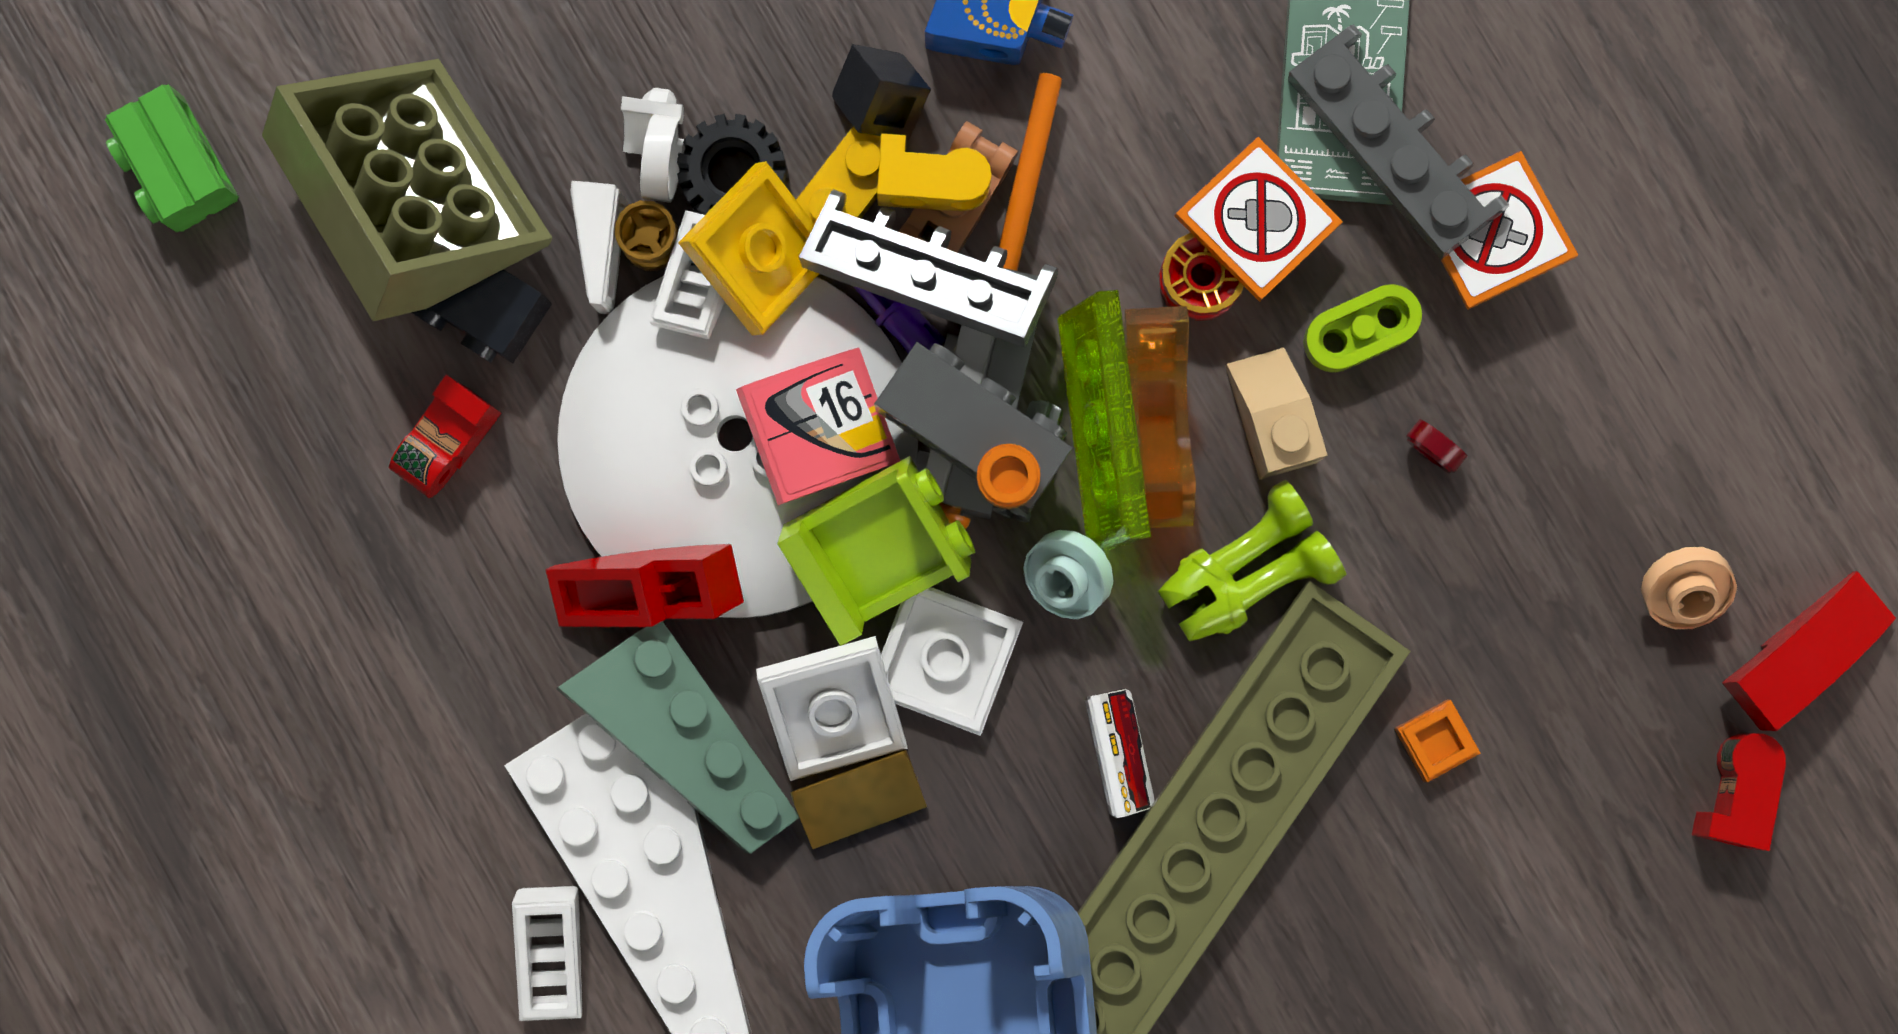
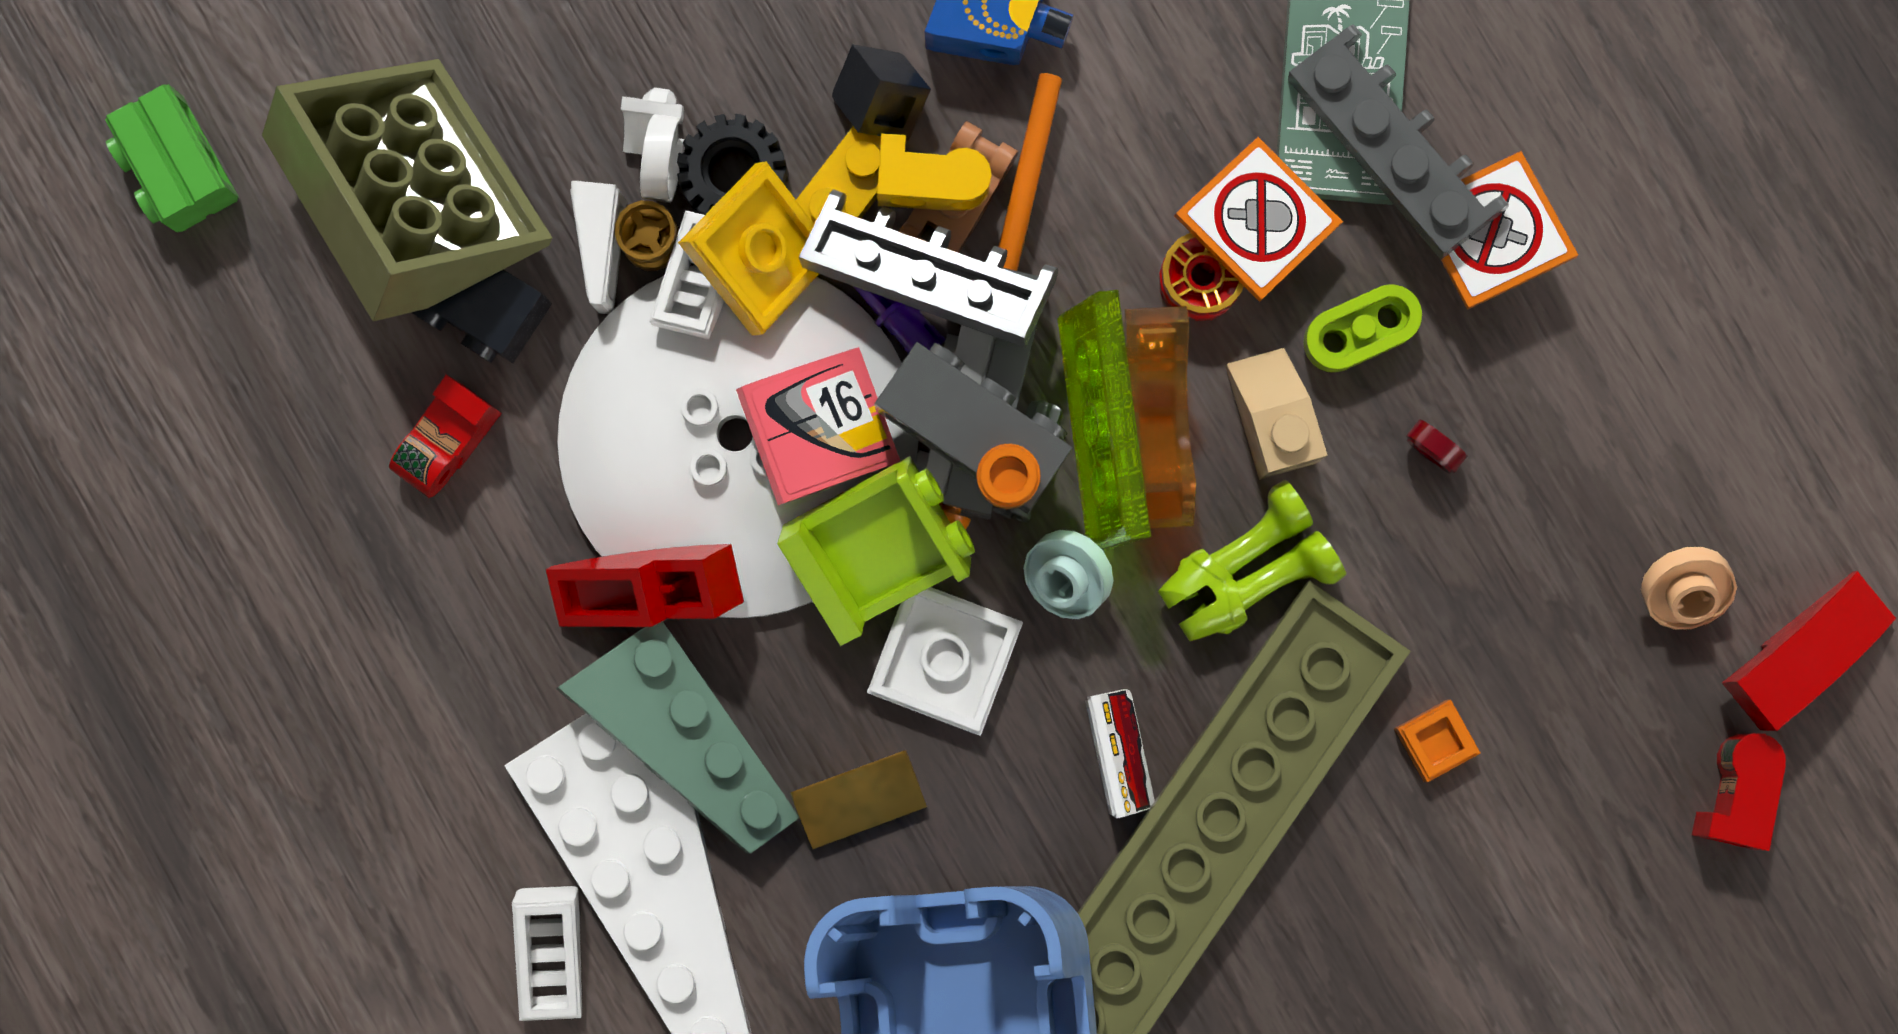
(832, 708): white tile -> none

